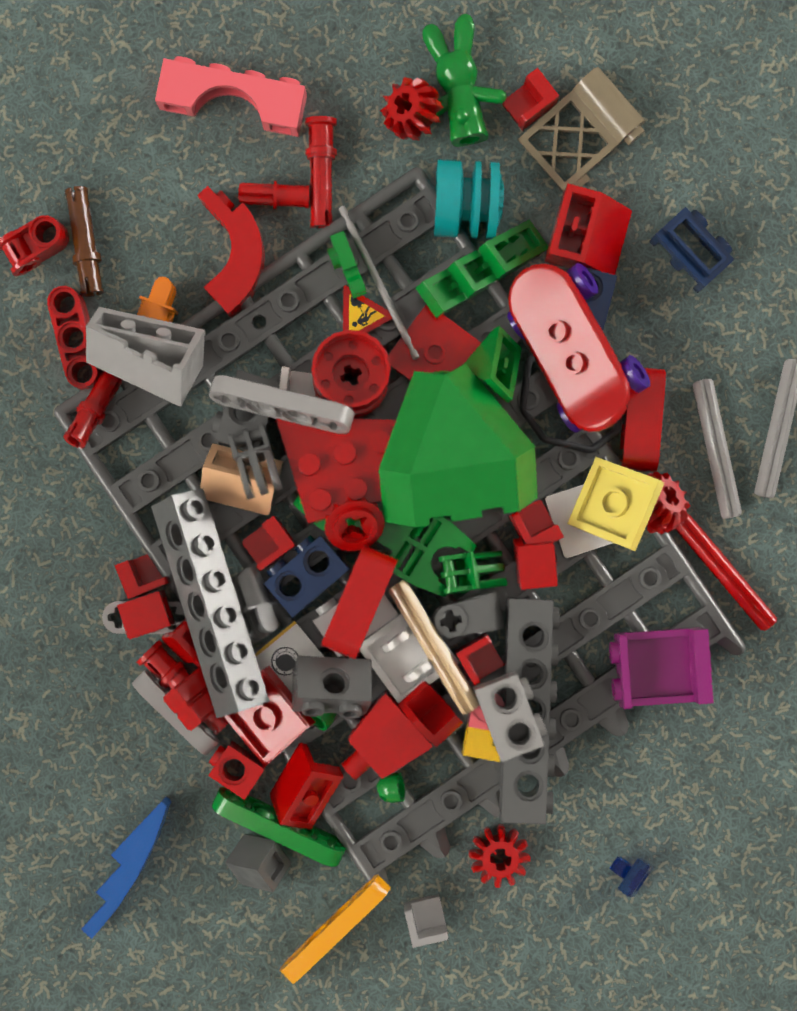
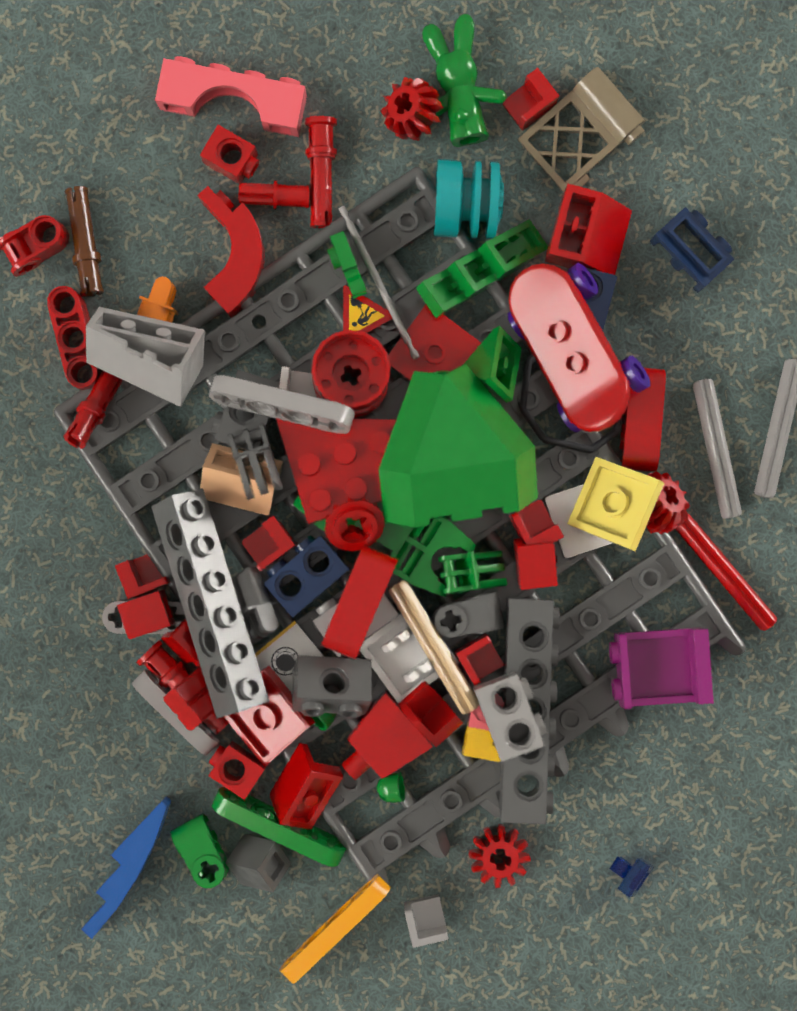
(198, 847): none -> green piece
(221, 143): none -> red brick

